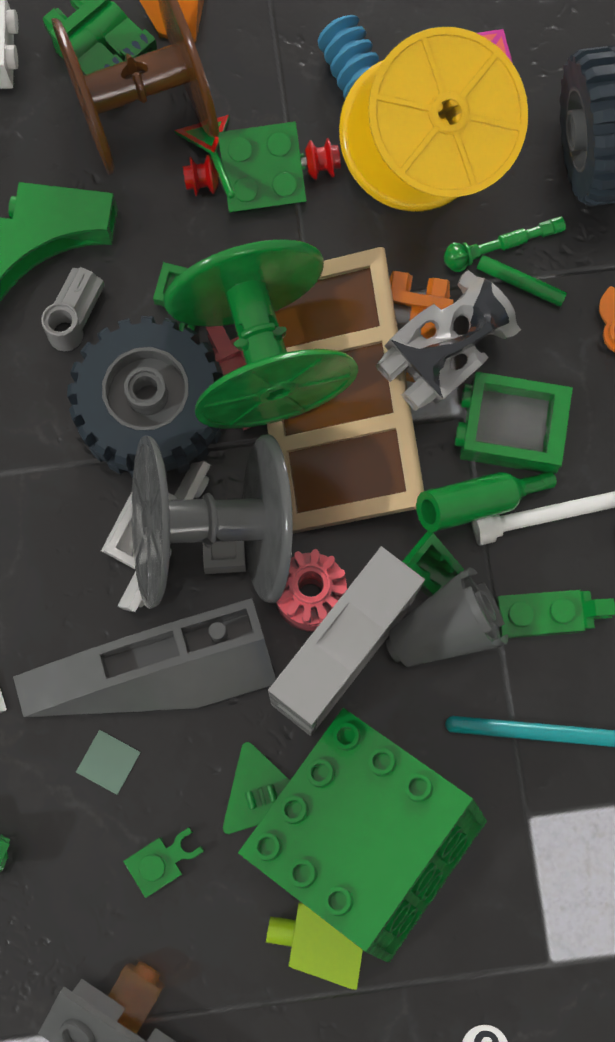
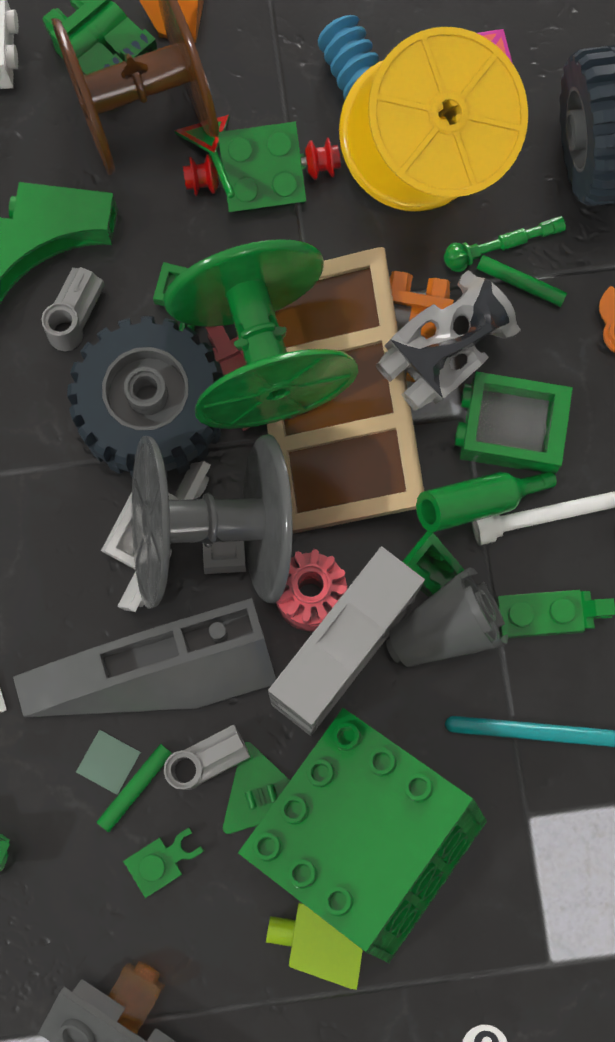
(134, 788): none -> green piece
(209, 756): none -> light grey piece

